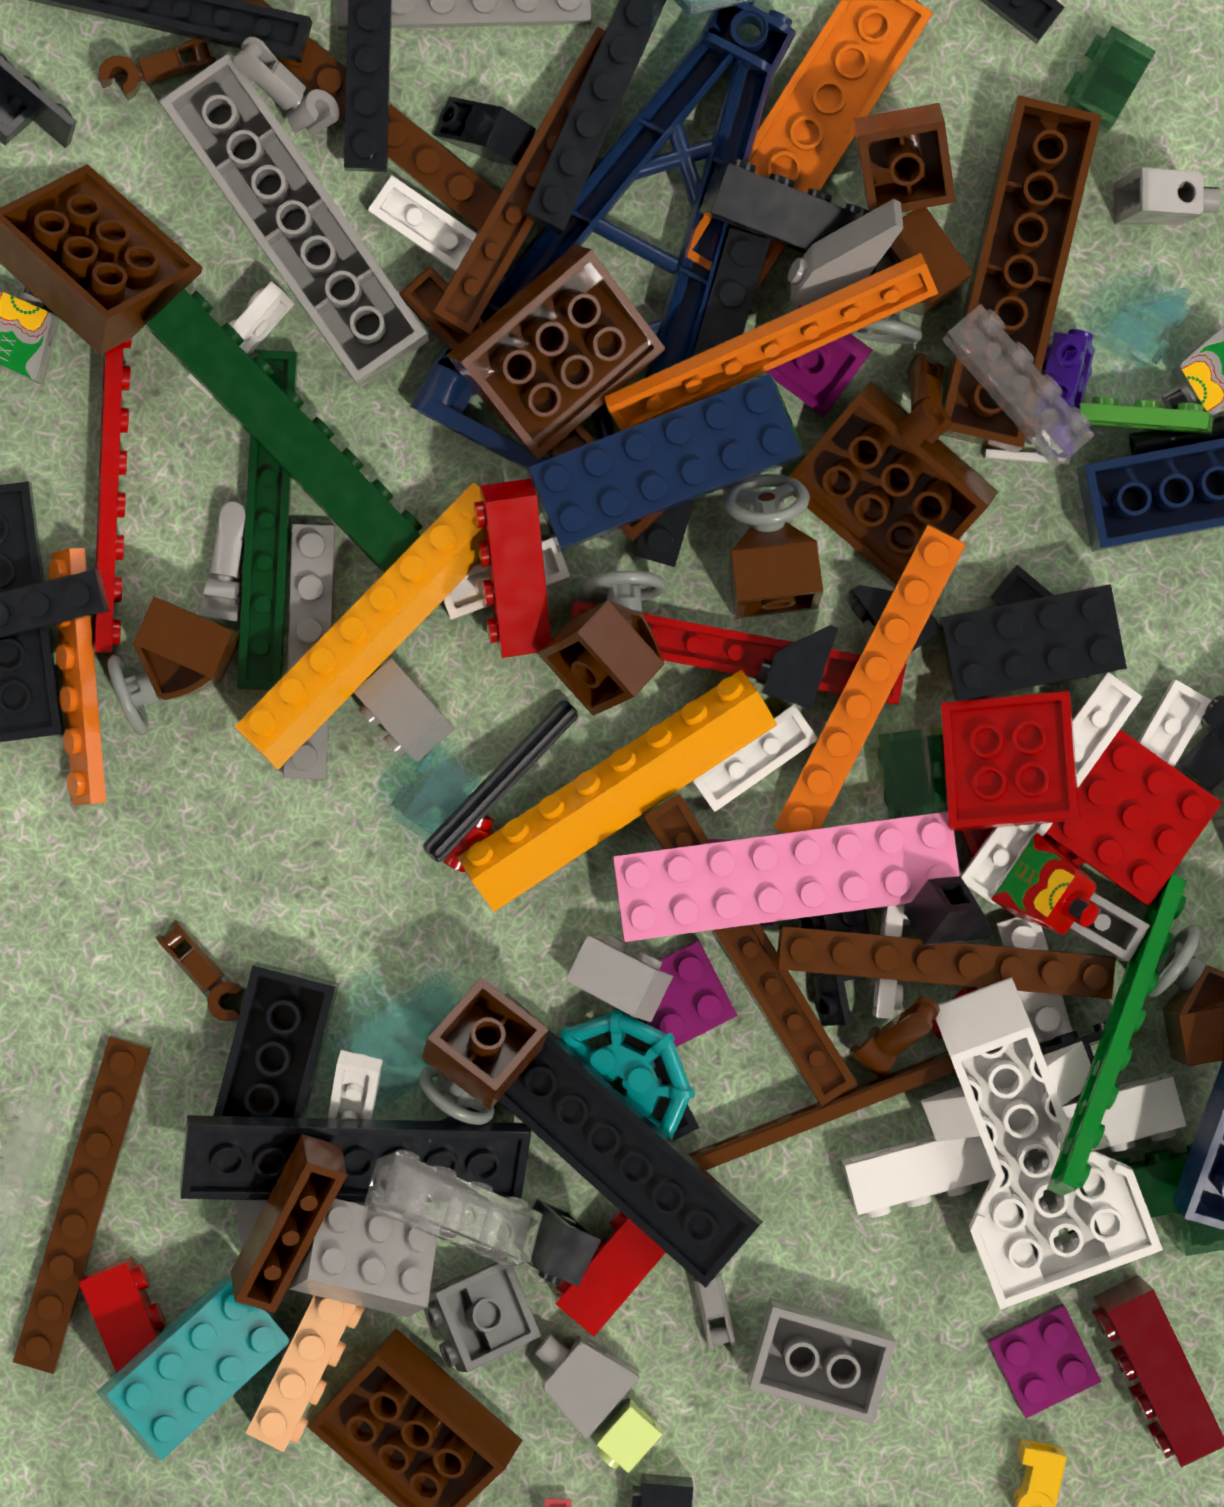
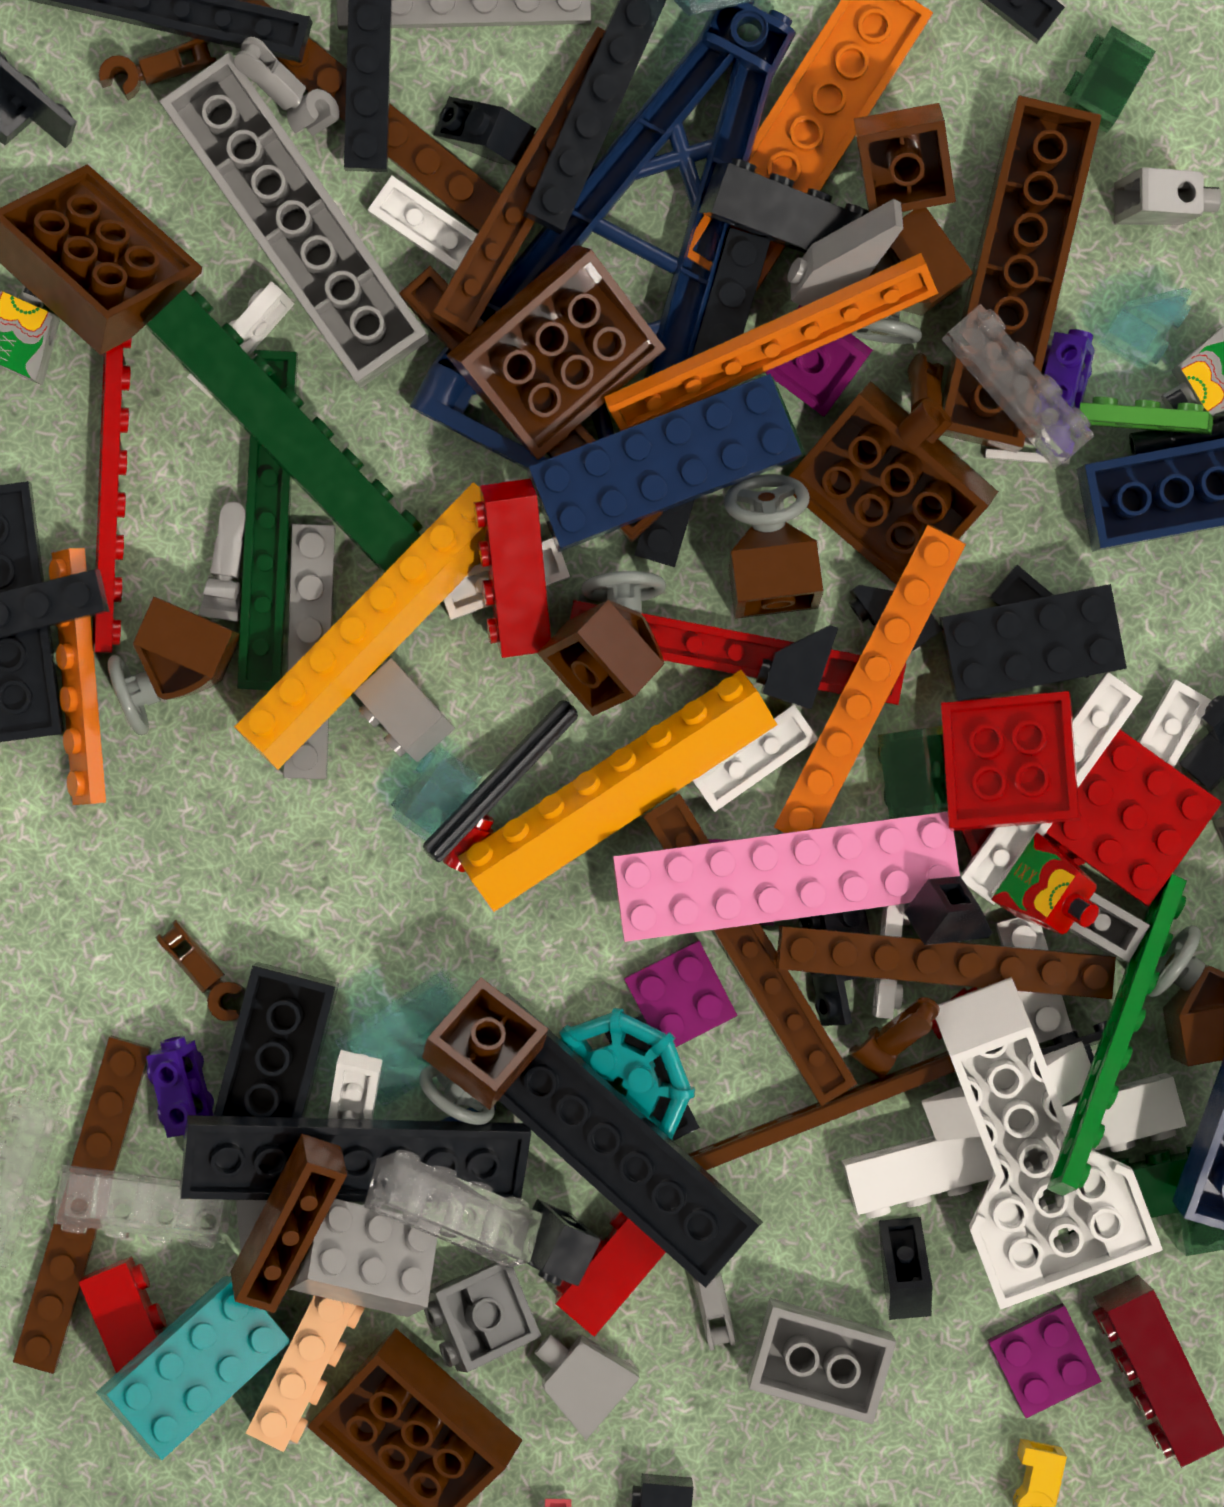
(138, 1205): none -> clear brick
(178, 1084): none -> dark purple brick
(620, 978): light grey brick -> none
(627, 1436): yellowish green brick -> none
(905, 1268): none -> black slope

